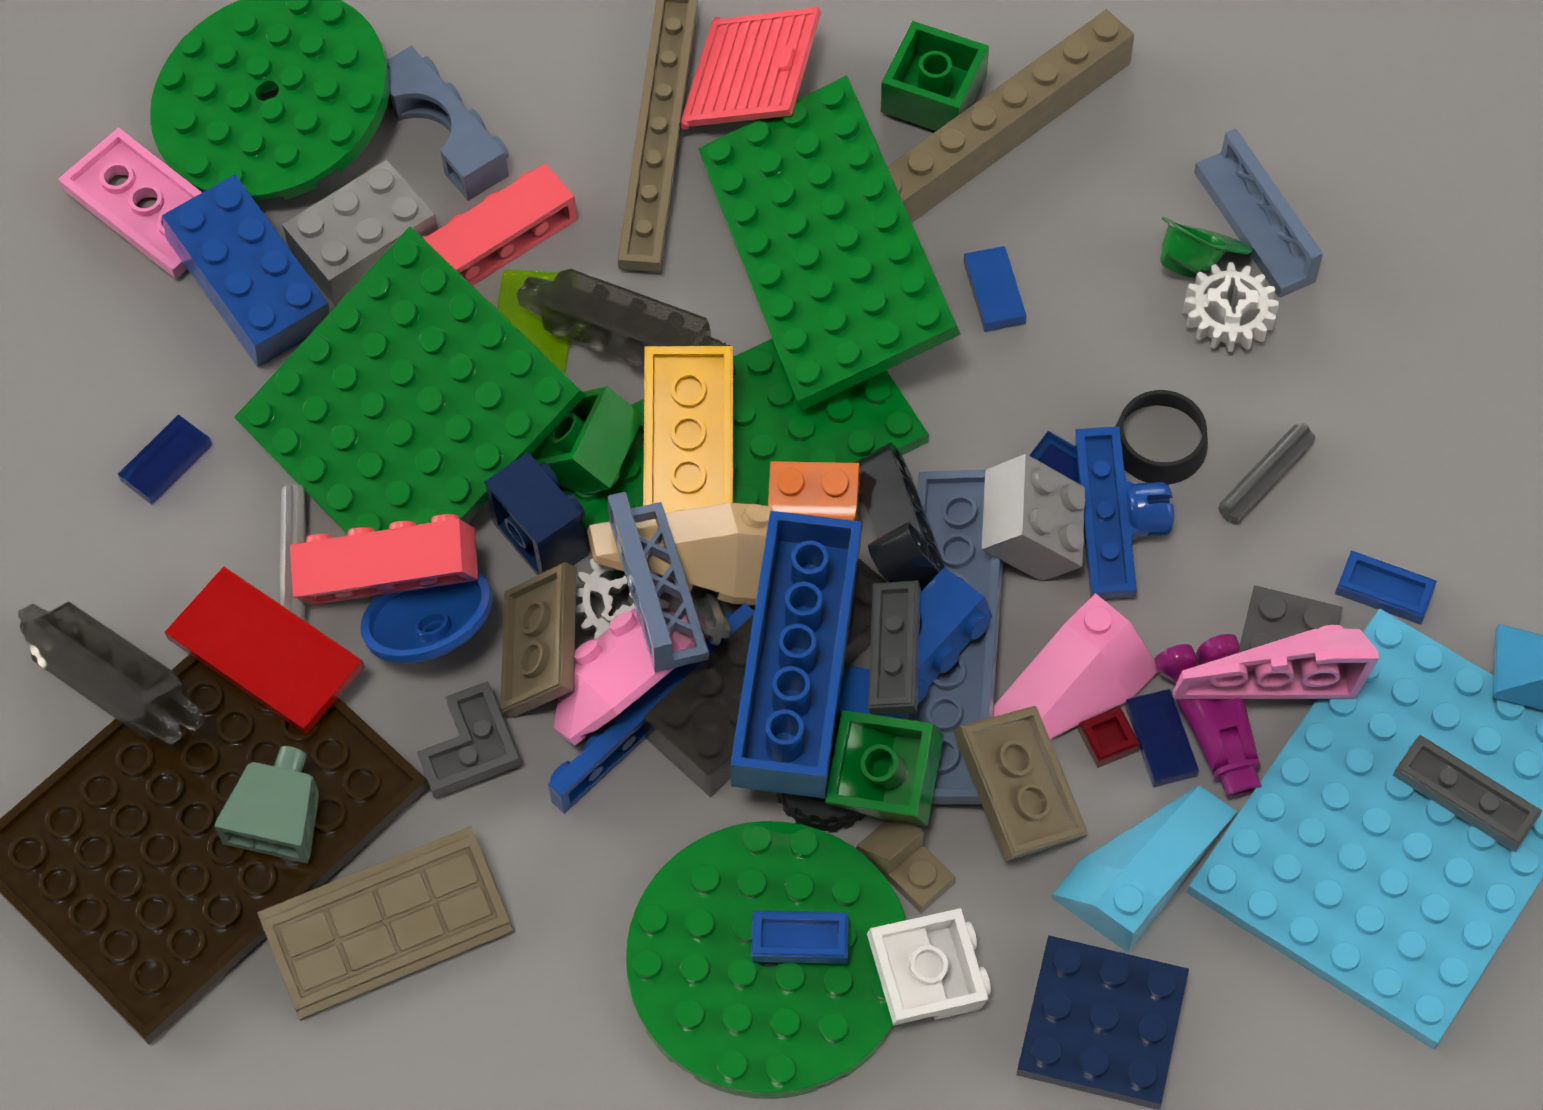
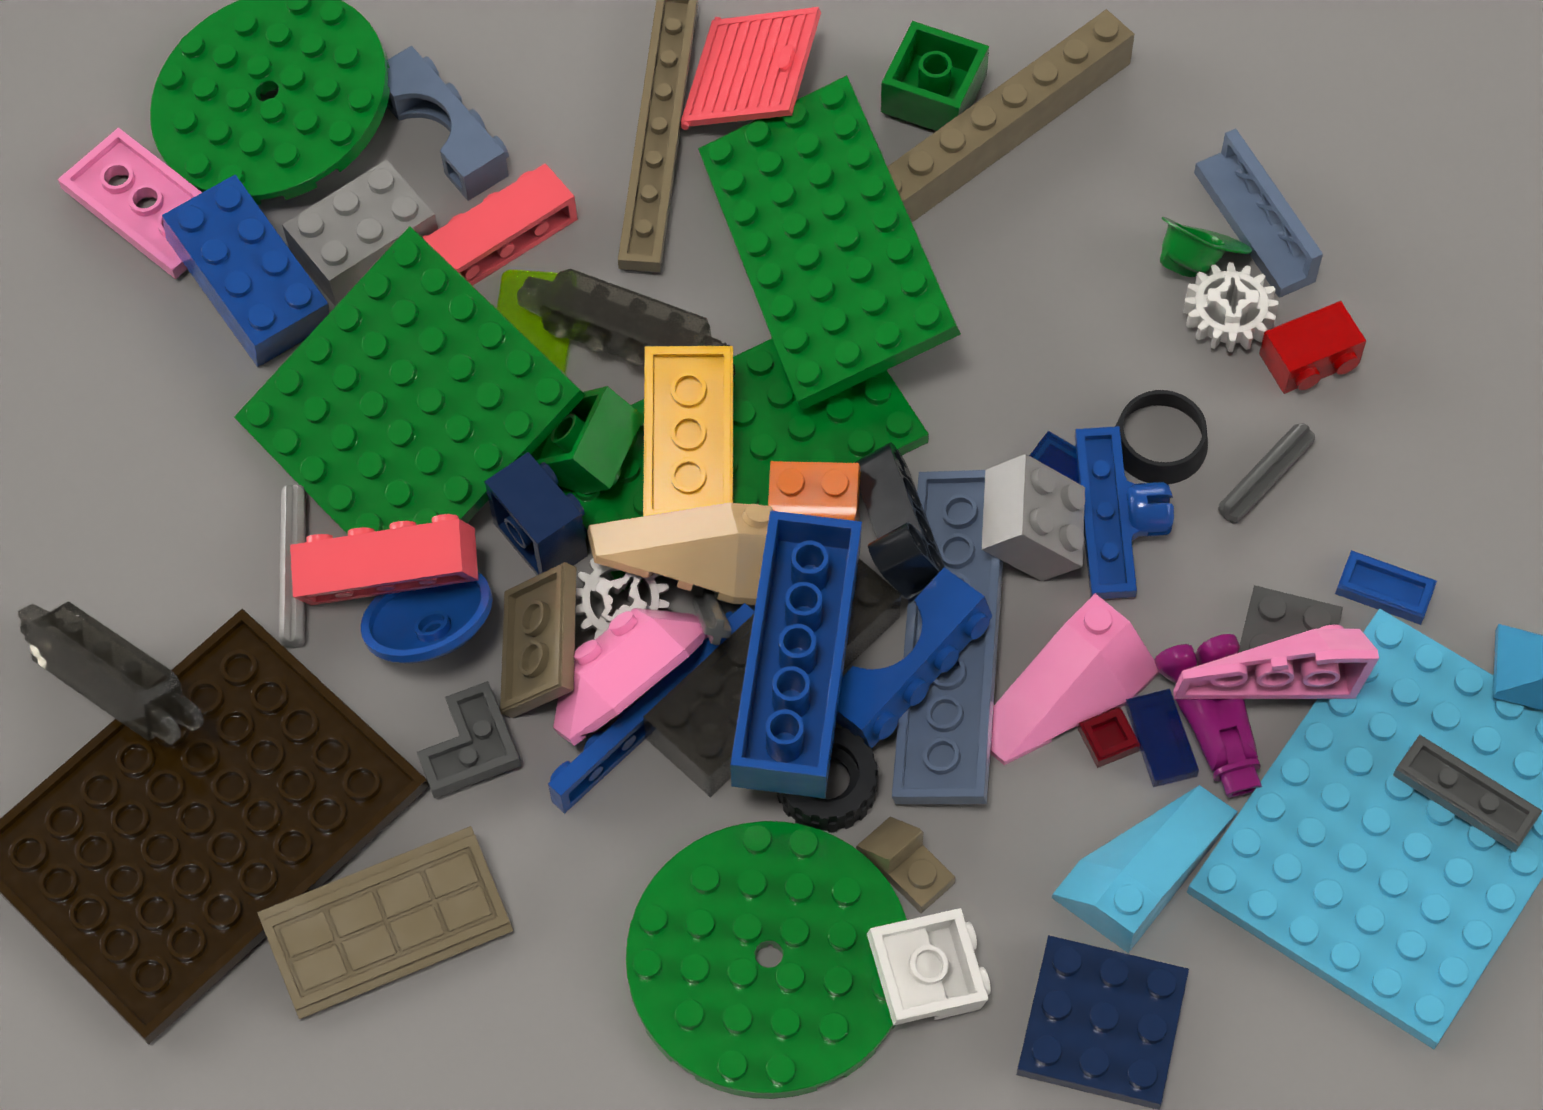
(165, 459): clear blue tile -> none
(264, 650): red tile -> none
(272, 808): sand green torso -> none
(647, 587): sand blue fence -> none
(800, 937): blue tile -> none
(885, 767): green slope -> none
(894, 648): dark grey tile -> none
(994, 288): blue tile -> none
(1020, 783): dark tan tile -> none
(1312, 347): none -> red brick

